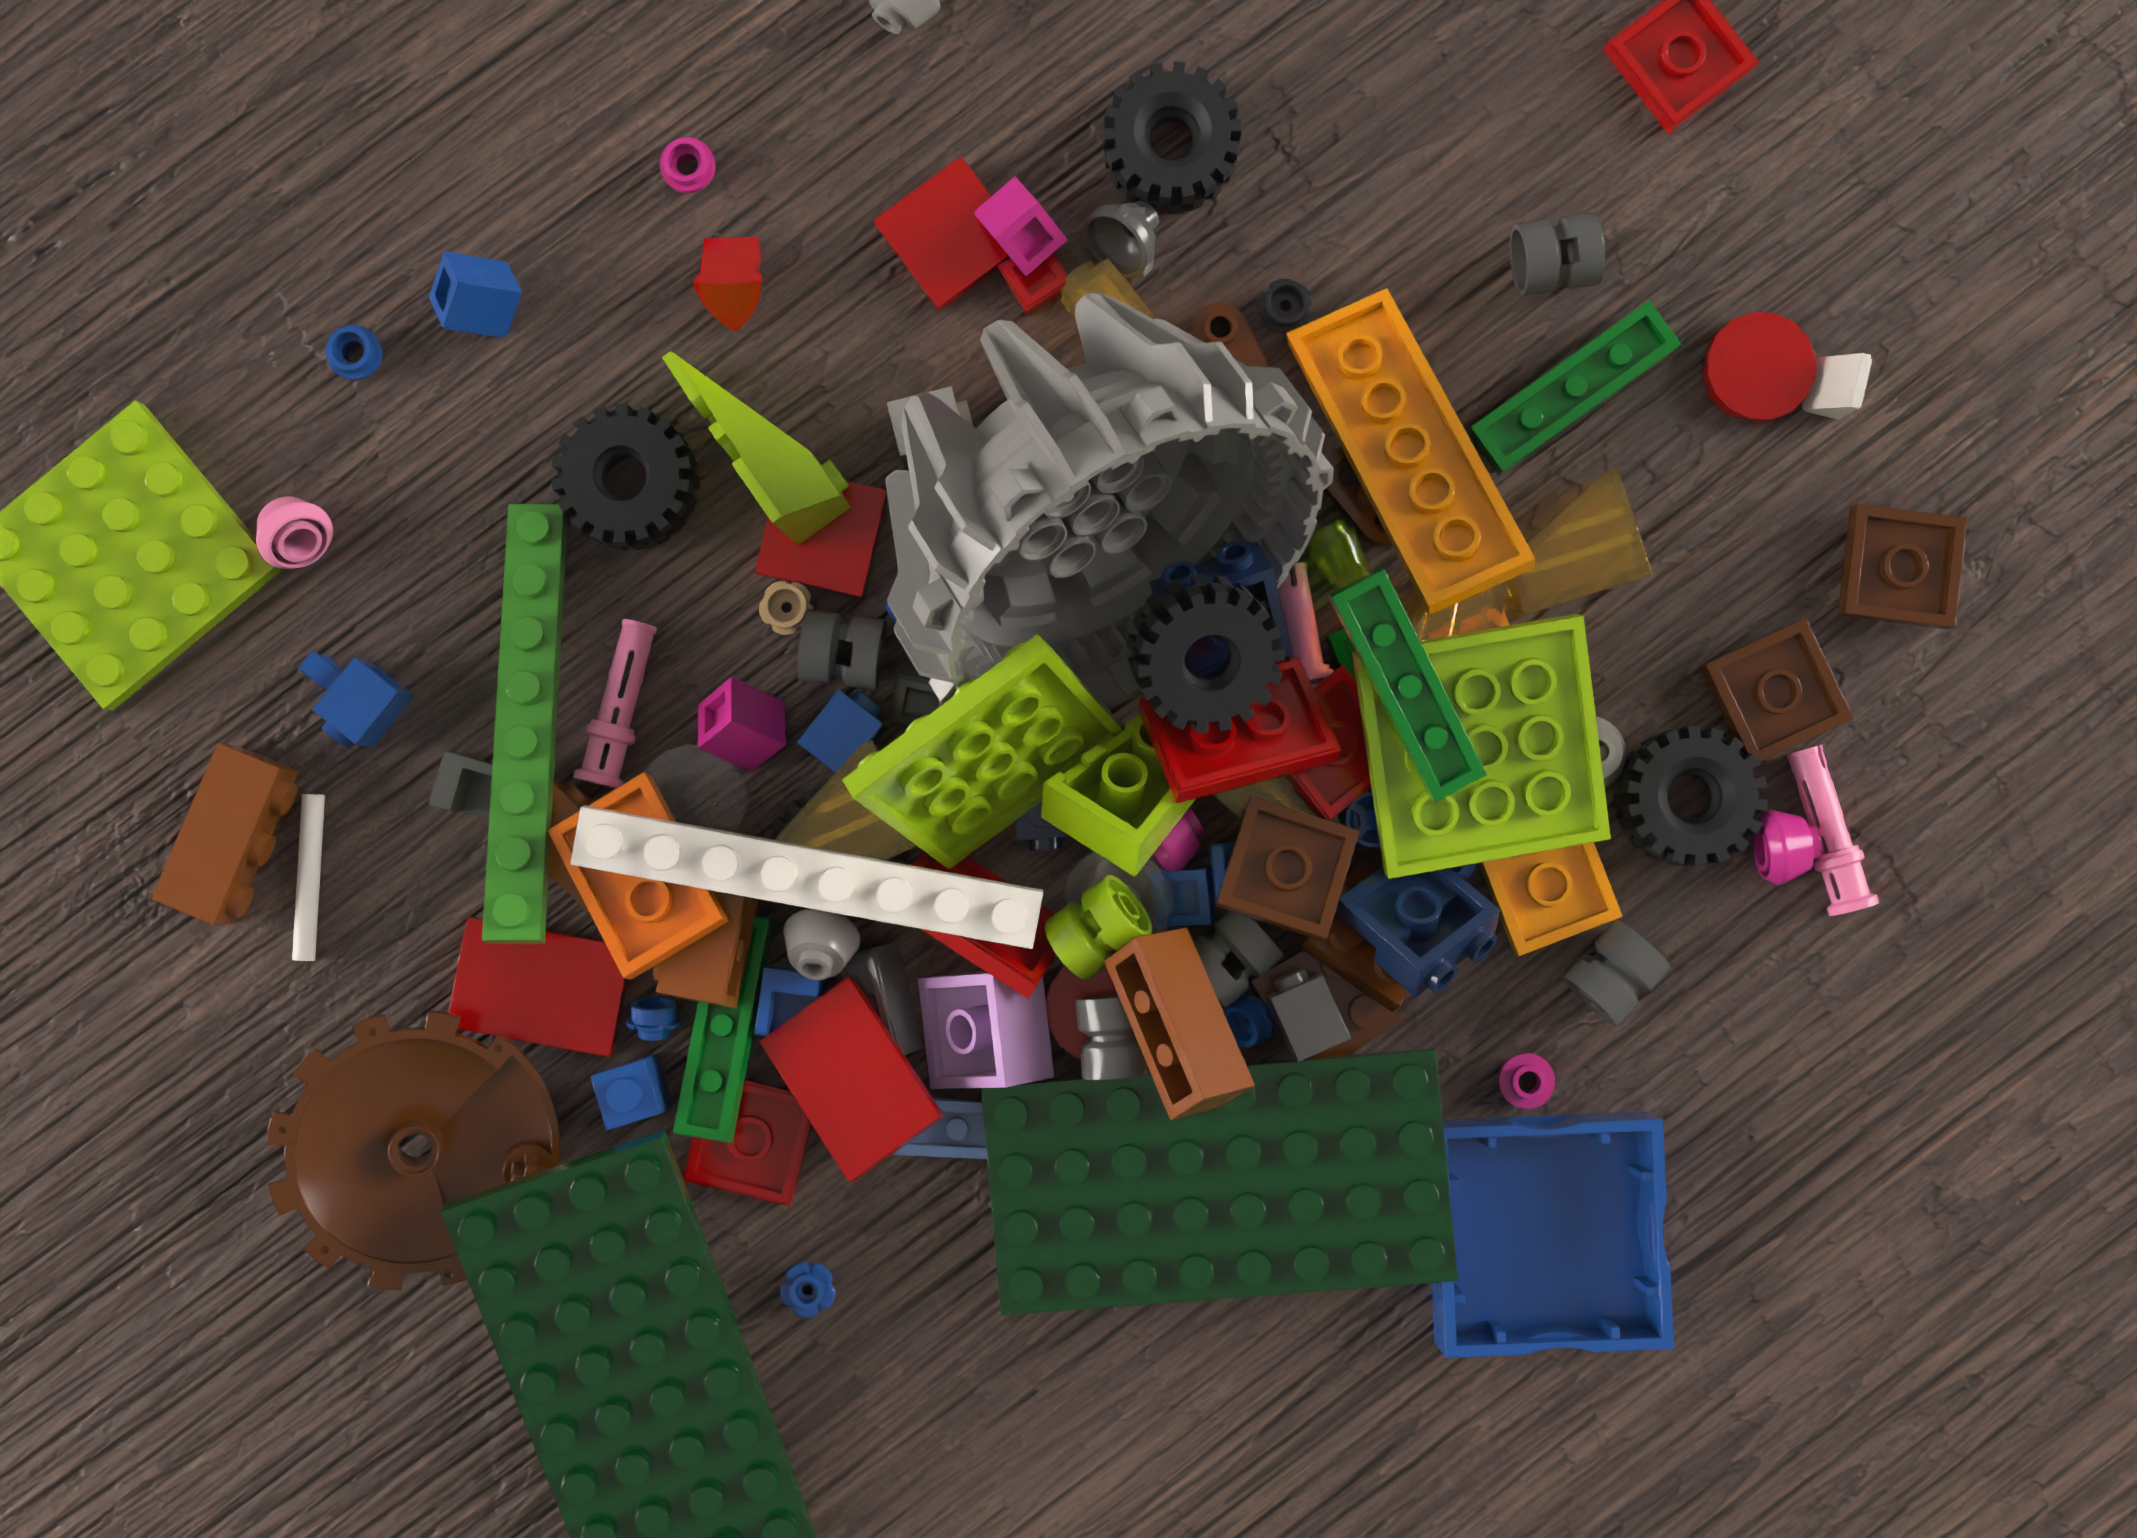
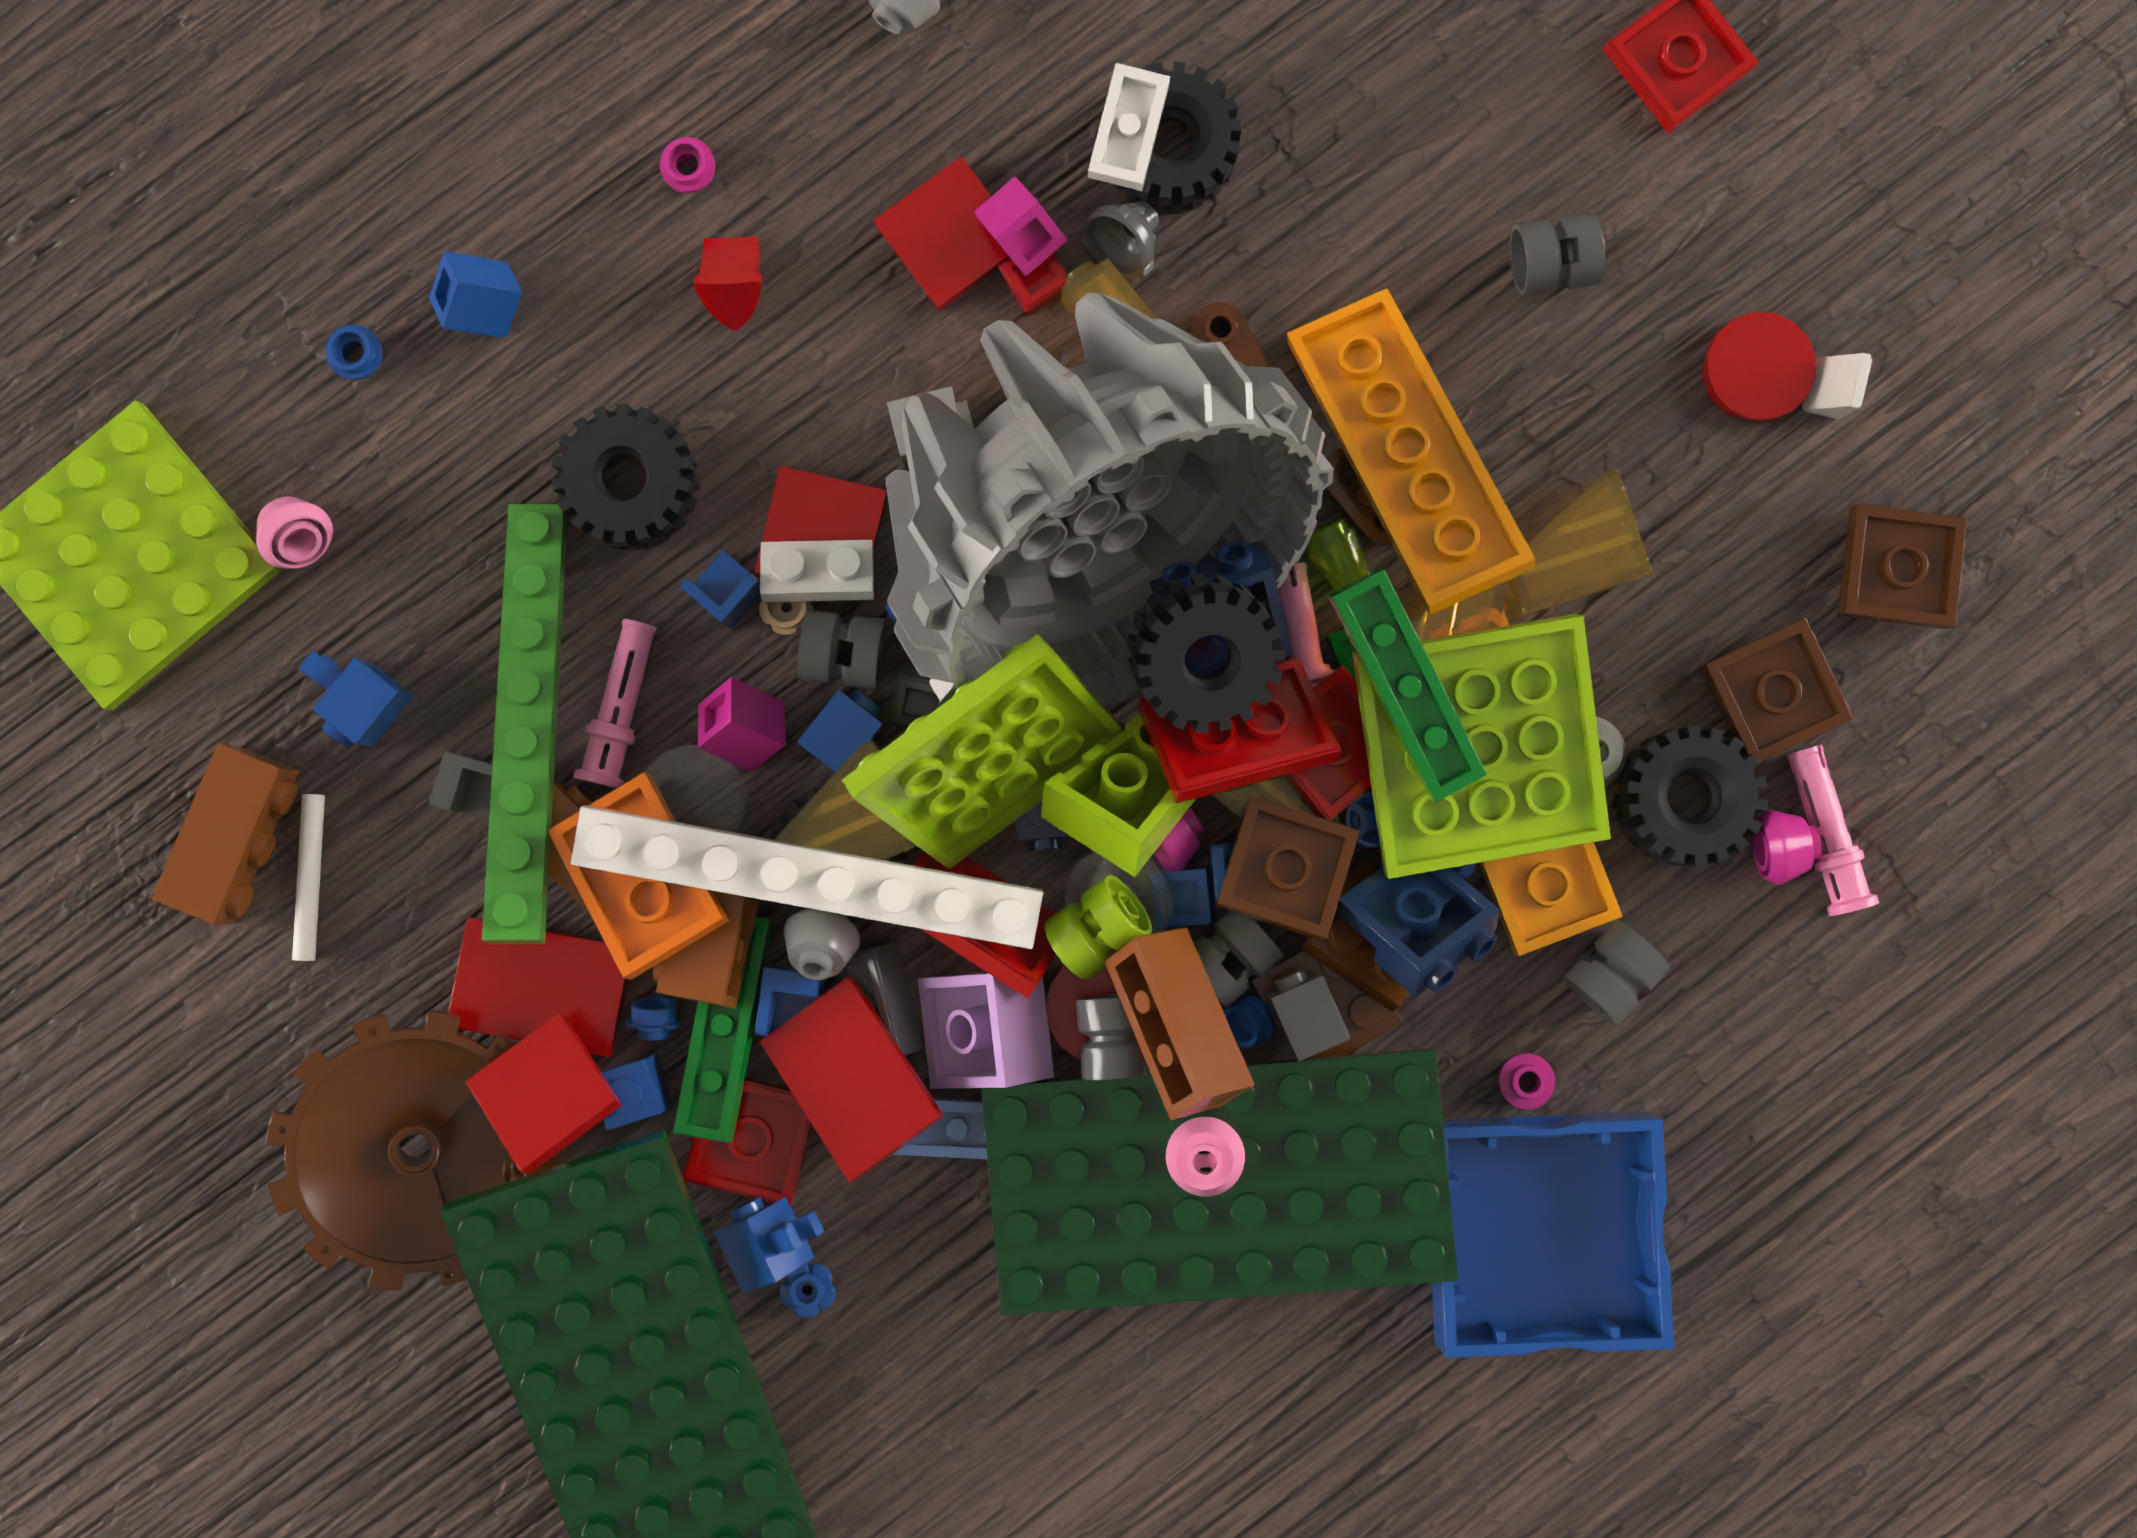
(543, 1094): none -> red tile
(724, 589): none -> blue panel
(766, 1241): none -> blue brick
(778, 471): lime wedge -> none
(817, 570): none -> white plate
(1128, 126): none -> white plate
(1224, 1158): none -> bright pink cone
(1285, 291): black plate -> none
(1574, 387): green plate -> none

